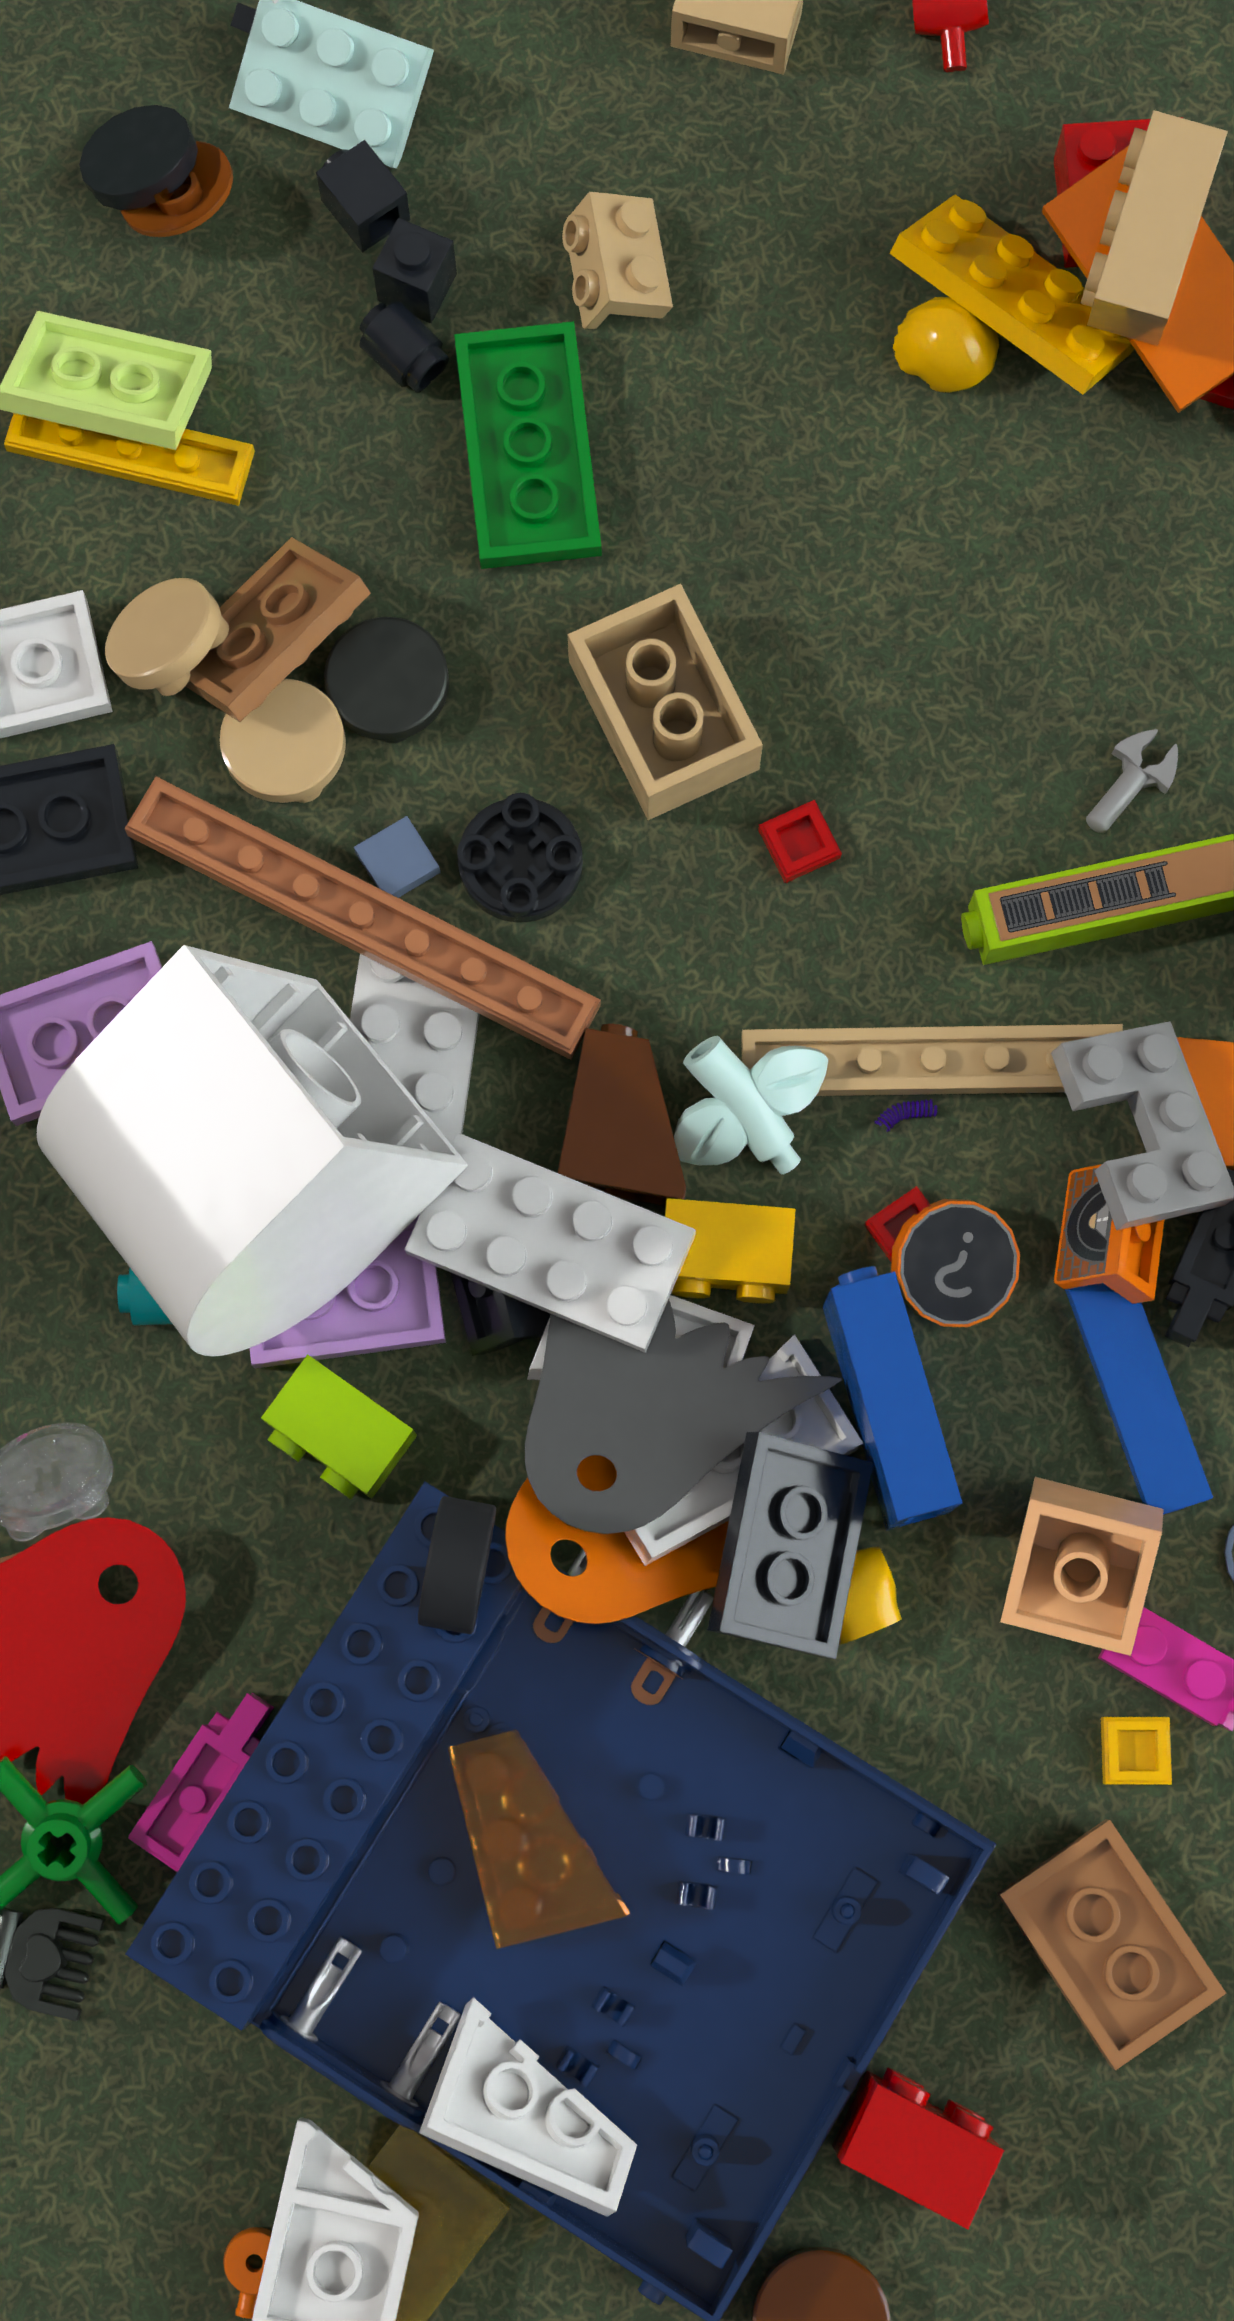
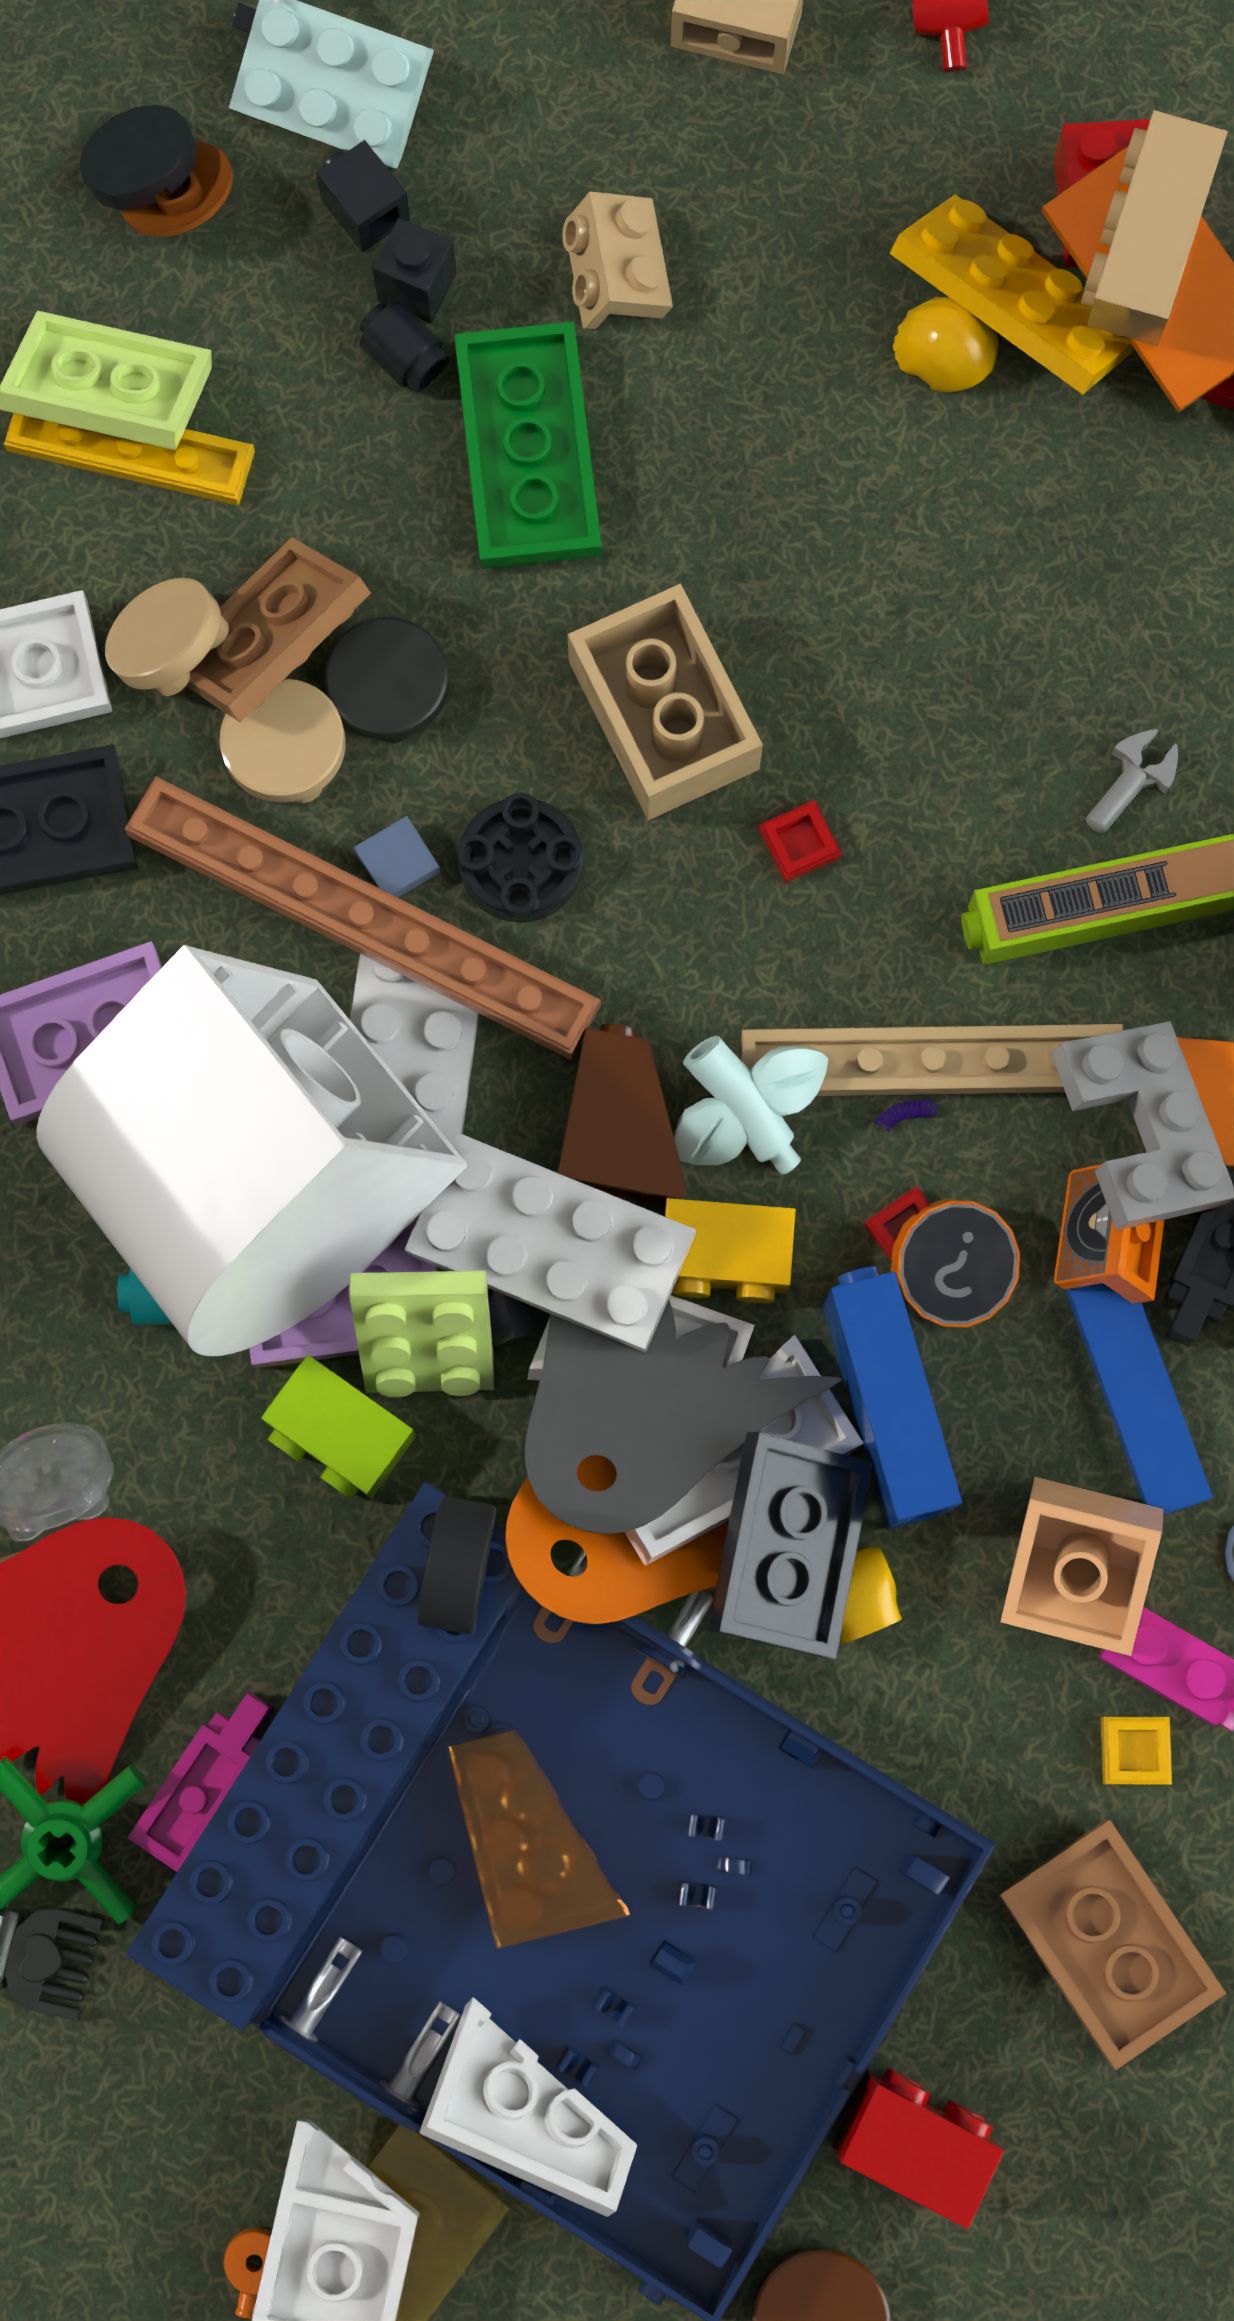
(423, 1332): none -> yellowish green plate

